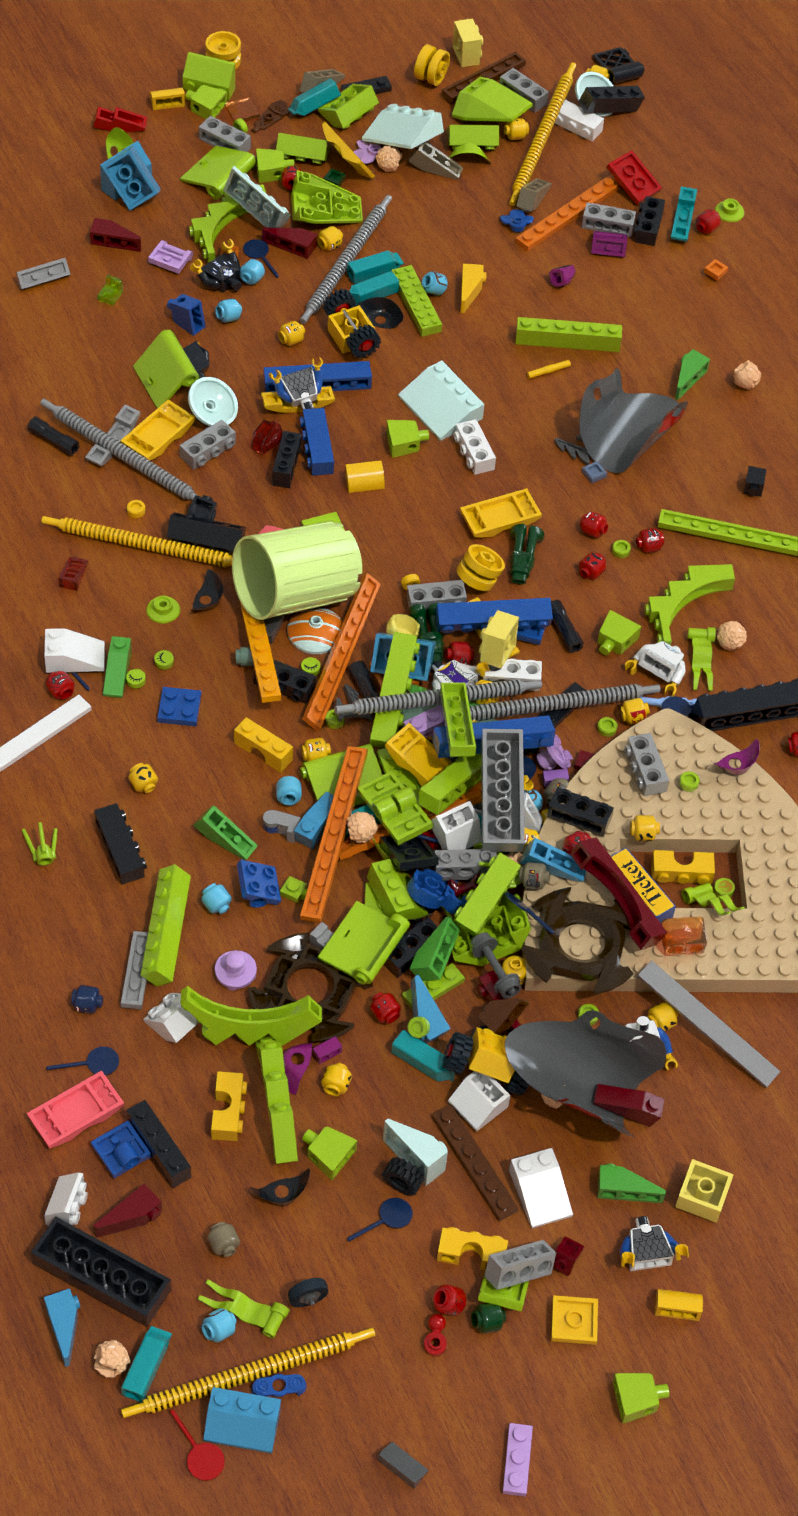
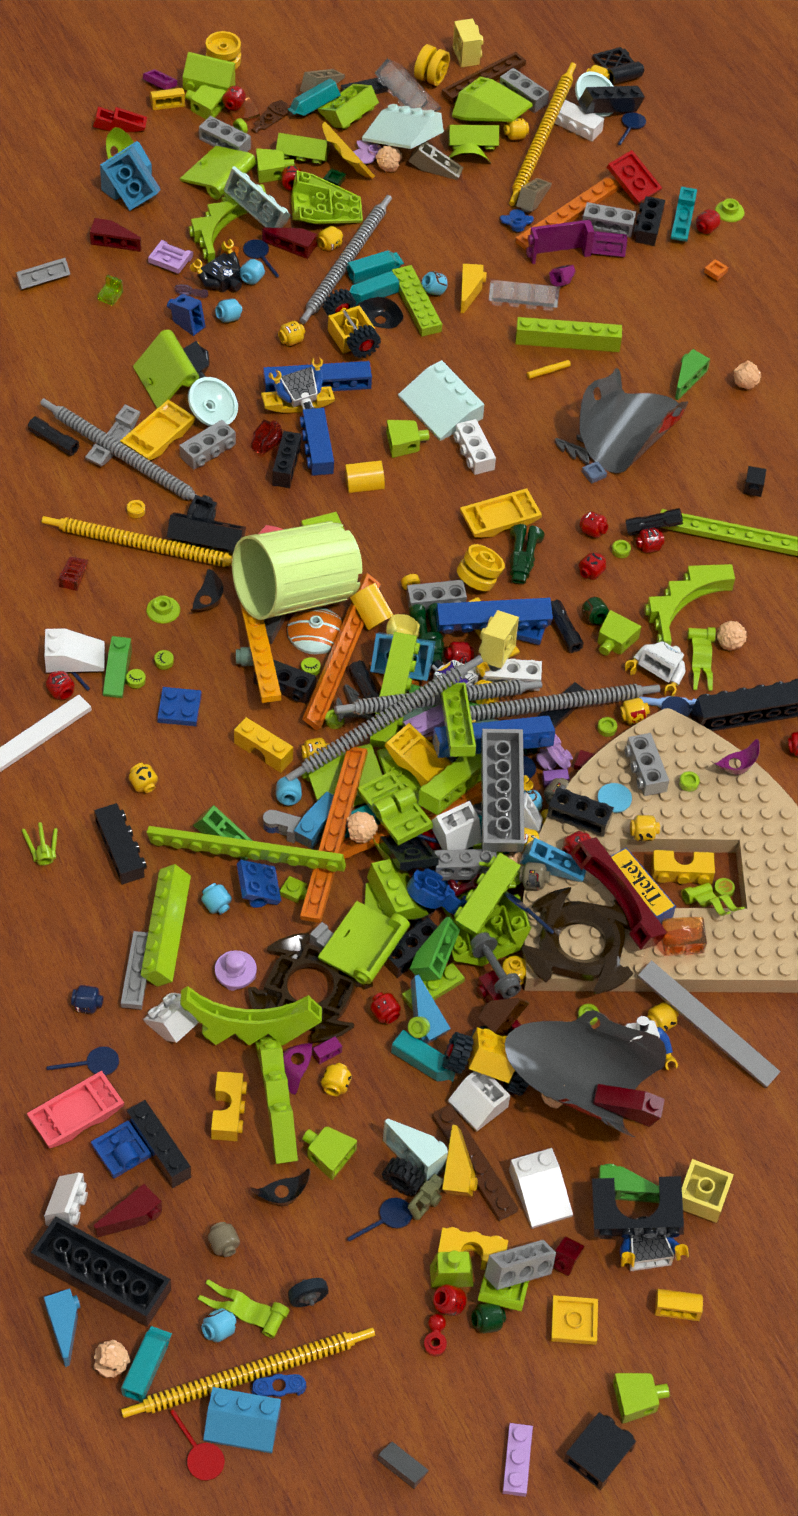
(160, 79): none -> magenta plate
(188, 290): none -> piece
(234, 98): none -> red head
(246, 848): none -> lime plate
(371, 606): none -> yellow brick
(405, 87): none -> clear slope
(426, 1197): none -> olive piece
(451, 1269): none -> lime torso
(459, 1172): none -> yellow slope
(461, 671): none -> light grey hose
(524, 293): none -> clear slope
(560, 237): none -> magenta panel
(595, 610): none -> dark green head
(599, 1450): none -> black panel
(615, 796): none -> medium azure piece
(633, 121): none -> dark blue piece
(664, 1221): none -> black arch
(668, 518): none -> black axle

